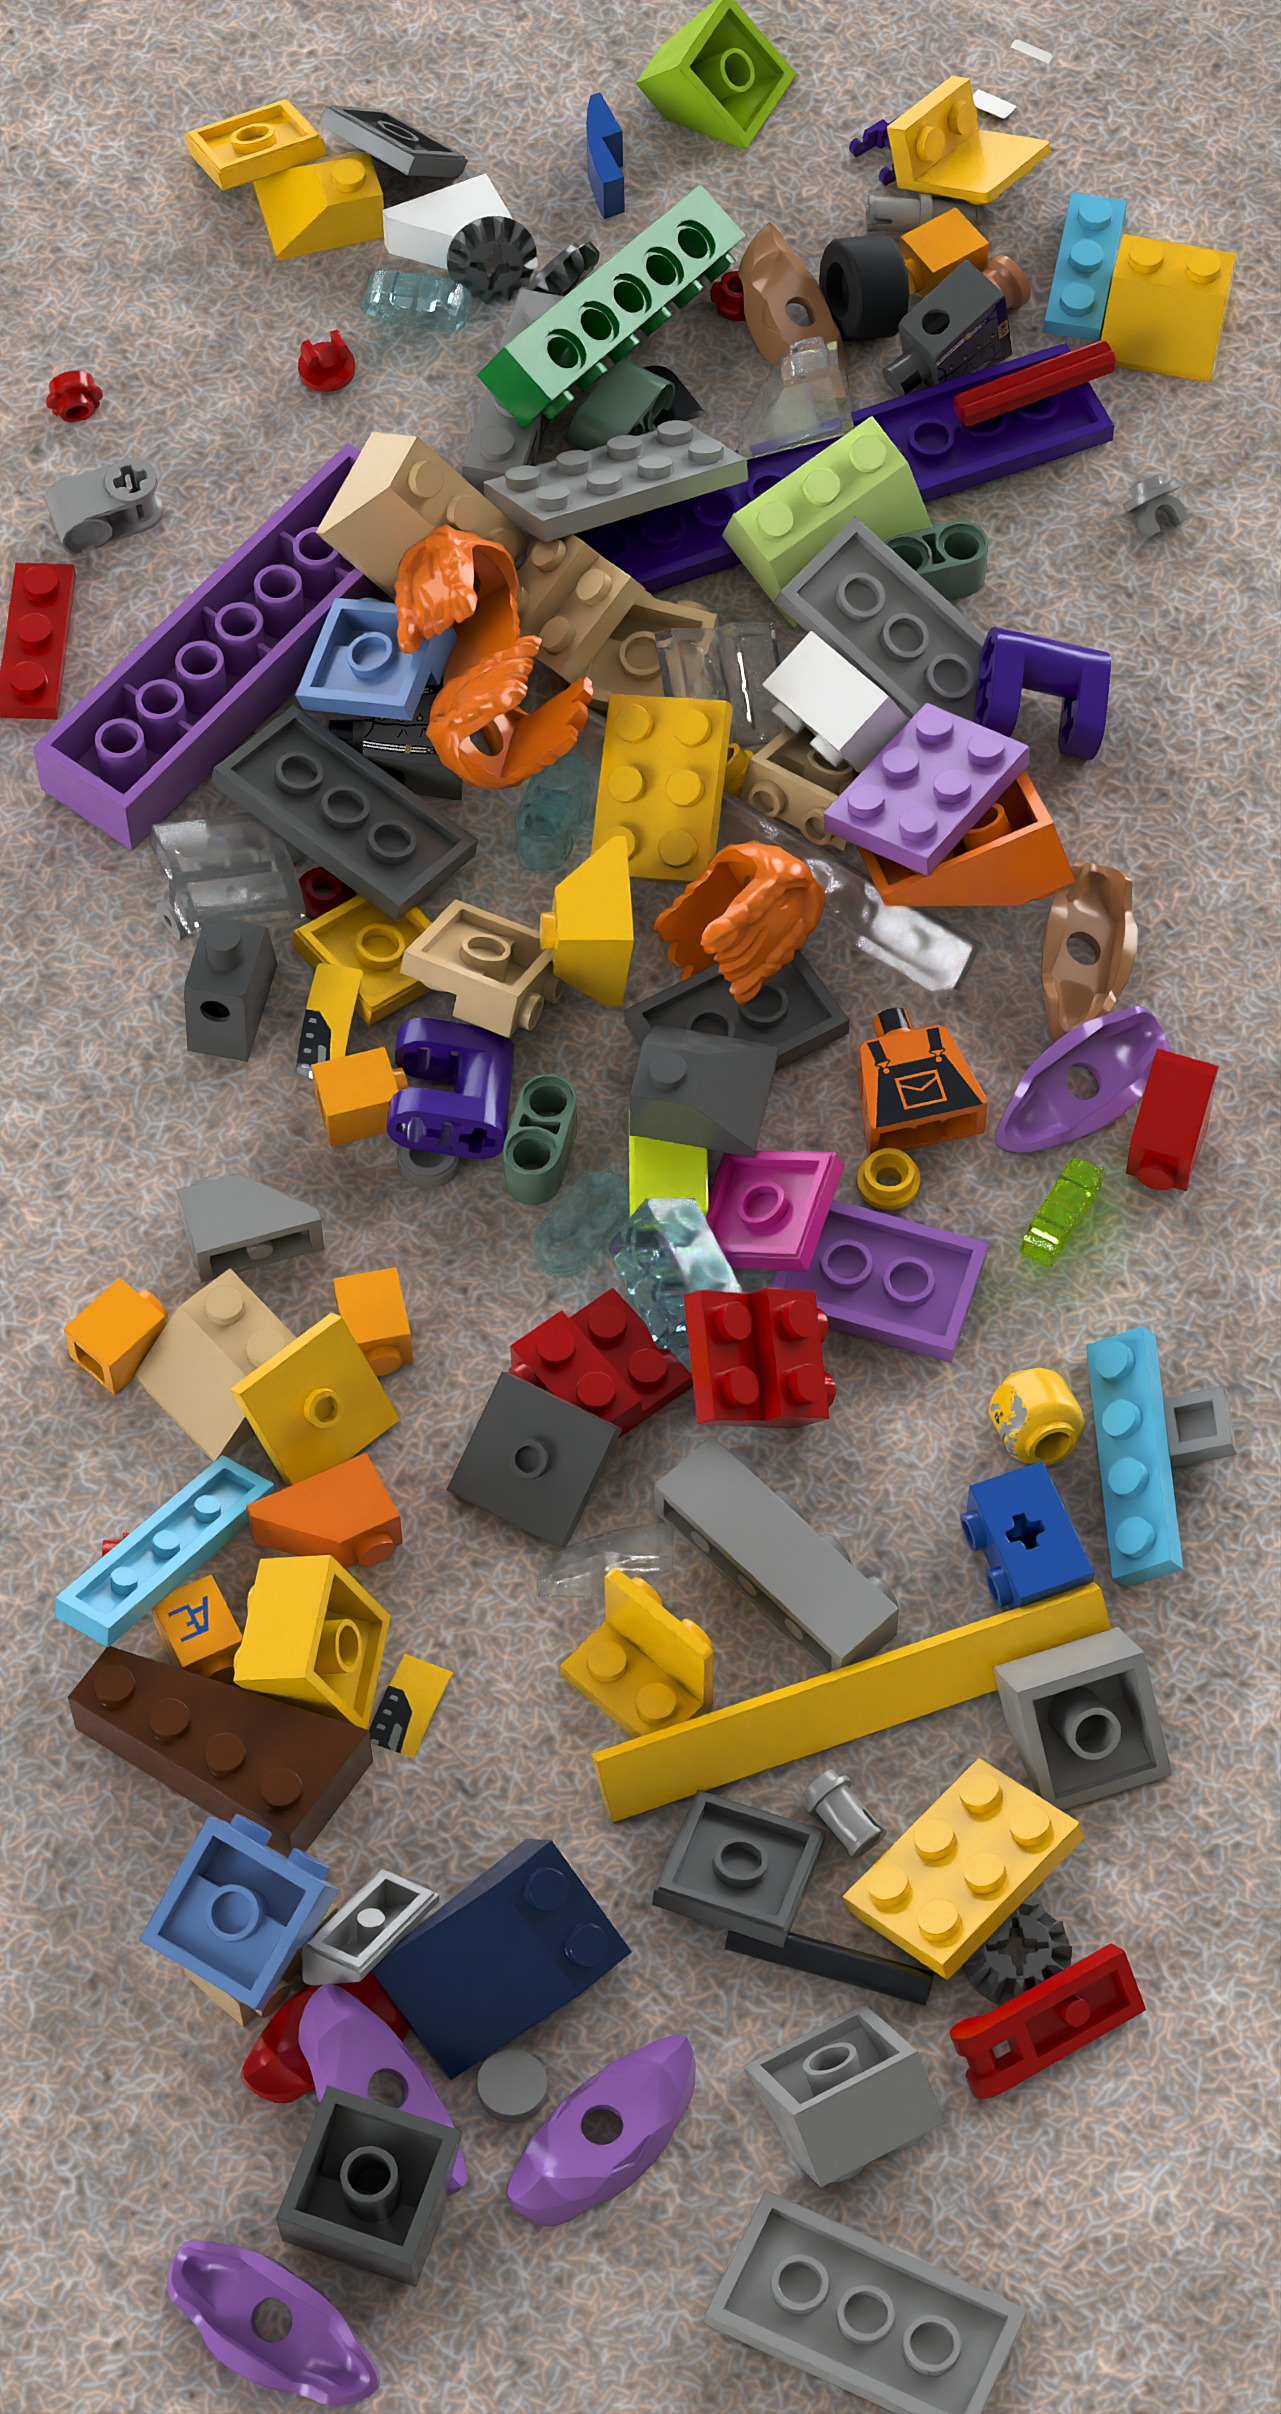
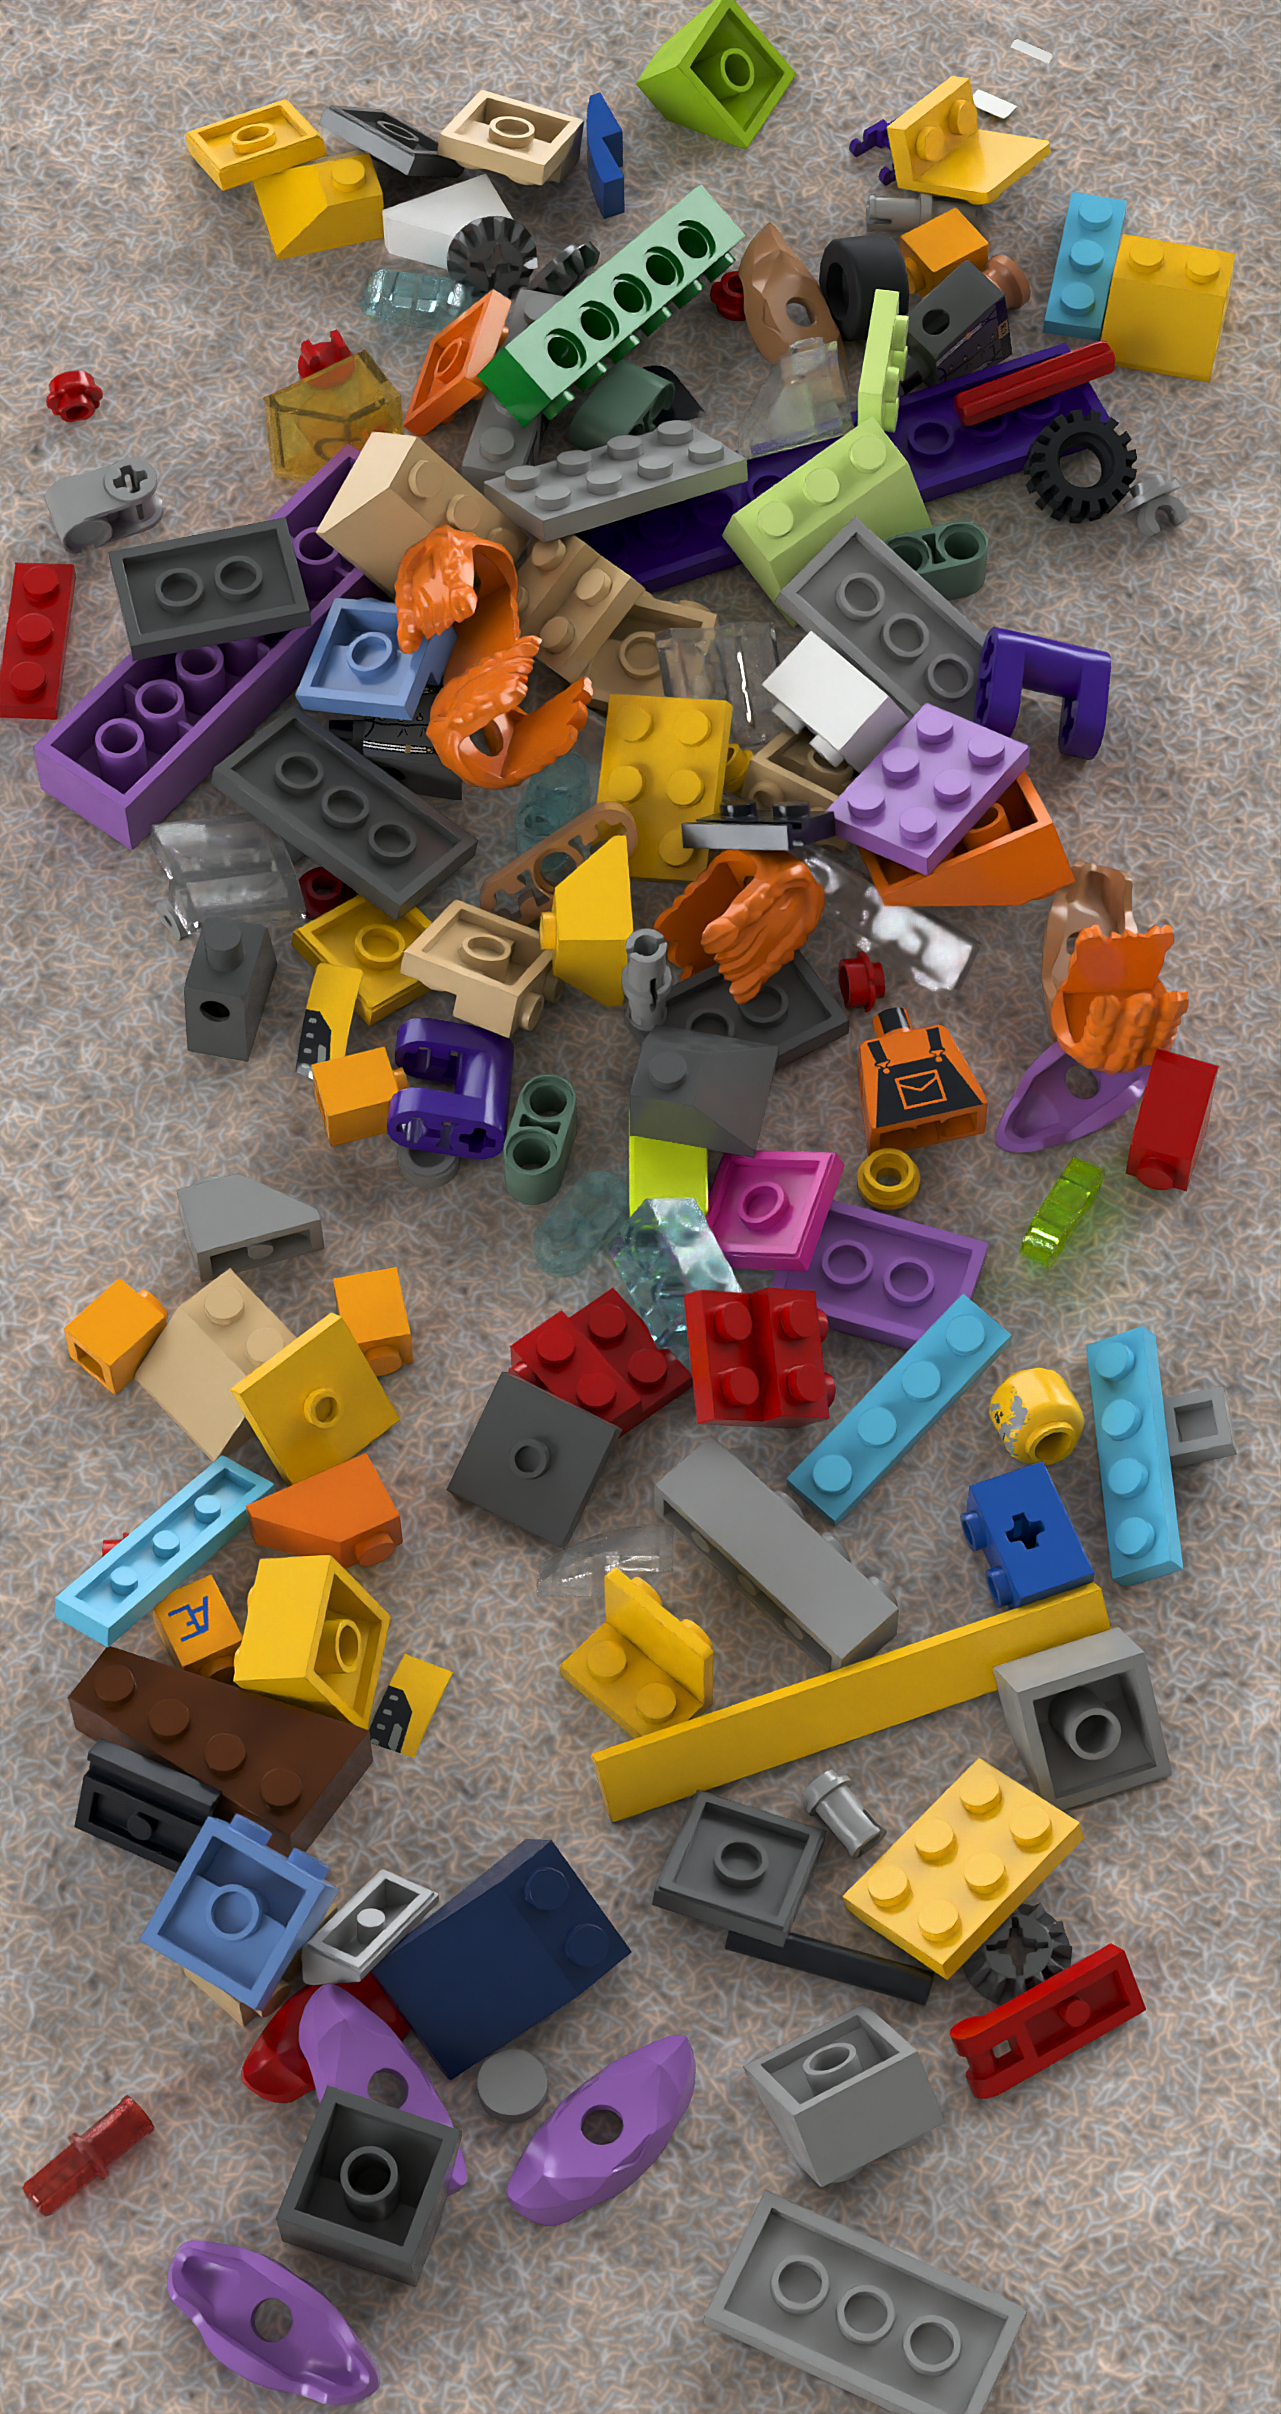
(87, 2157): none -> clear red axle
(142, 1805): none -> black plate
(209, 588): none -> dark grey plate
(327, 411): none -> clear yellow slope
(453, 362): none -> orange plate
(512, 880): none -> medium nougat beam
(513, 139): none -> tan plate
(646, 979): none -> light grey pin
(746, 828): none -> black plate
(861, 981): none -> red plate
(883, 361): none -> yellowish green plate
(899, 1410): none -> medium azure plate
(1109, 449): none -> black tyre
(1125, 999): none -> orange piece

